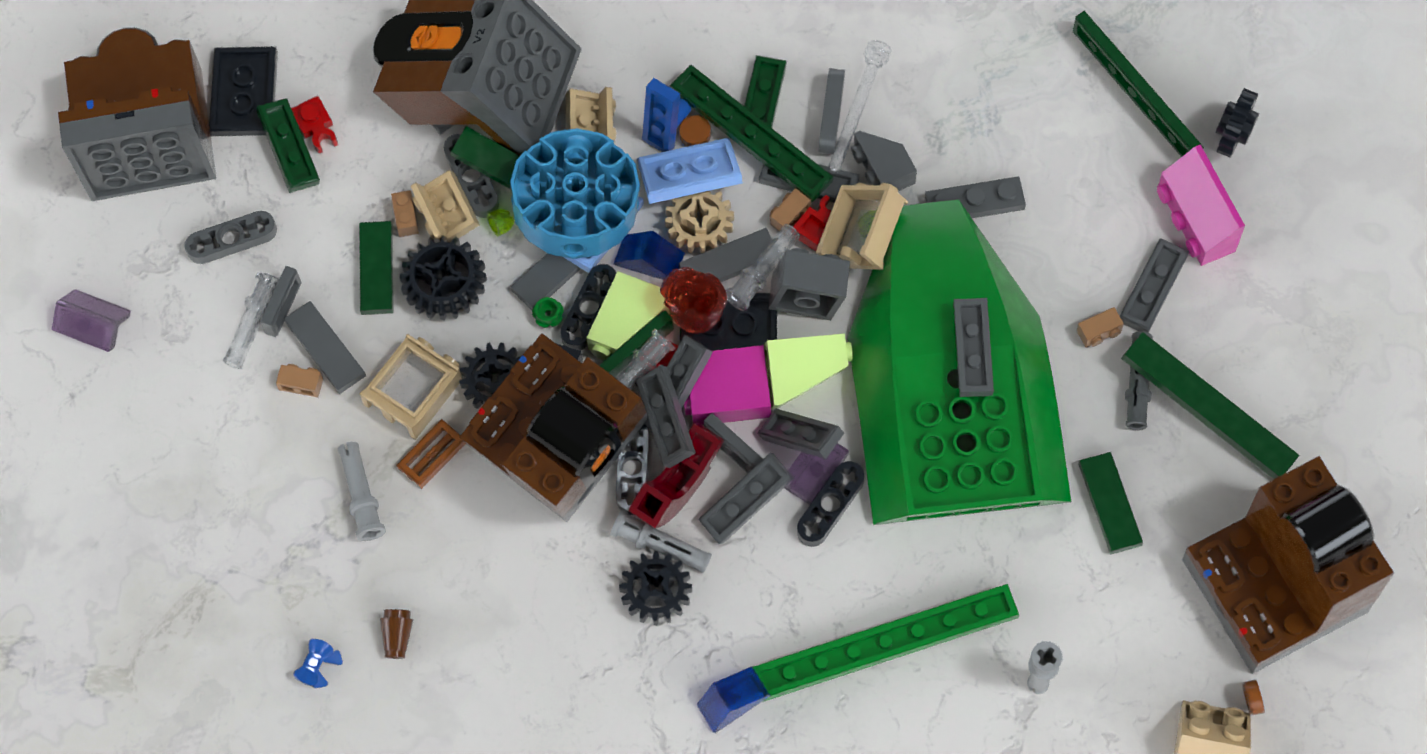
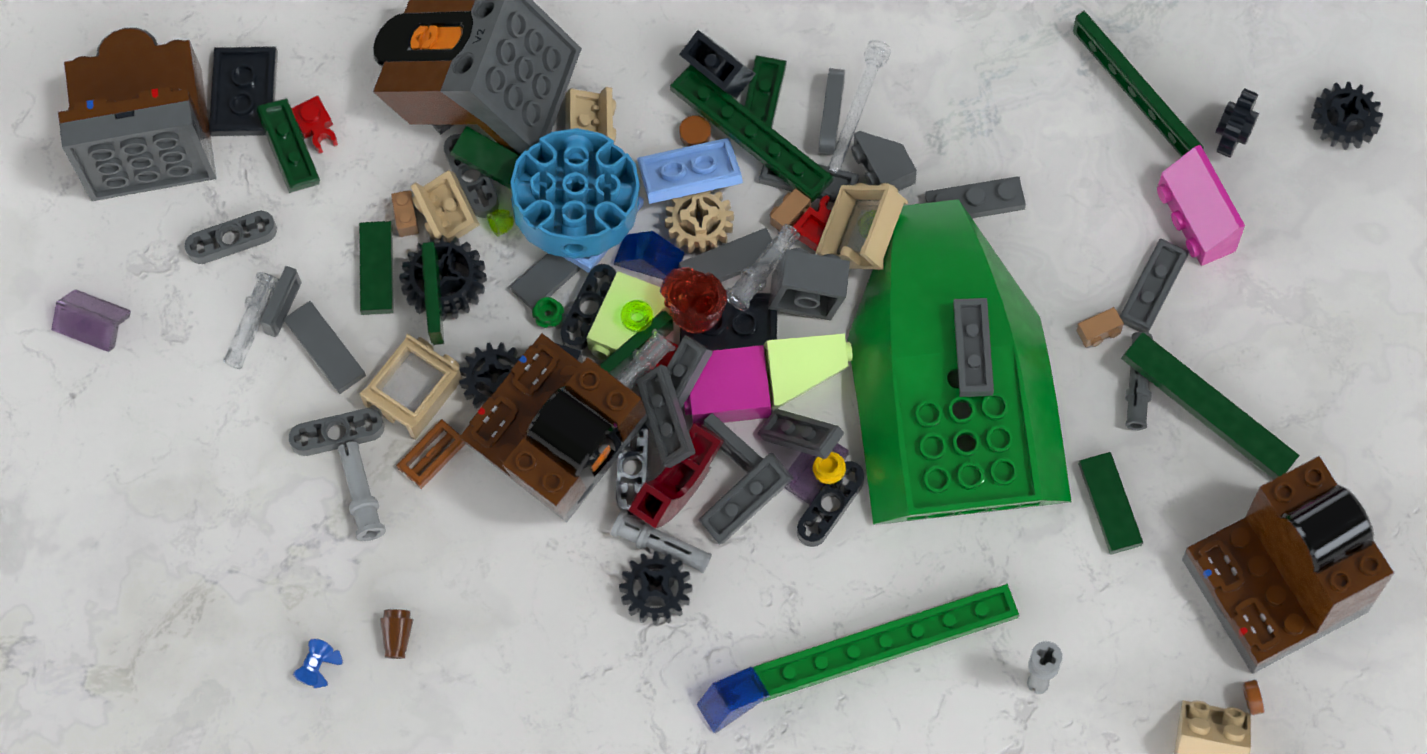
(299, 380): medium nougat piece -> none
(357, 417): none -> dark grey beam
(432, 293): none -> dark green tile
(632, 308): none -> clear neon green plate
(662, 115): blue piece -> none
(717, 64): none -> black brick
(829, 469): none -> yellow plate
(1333, 106): none -> black gear

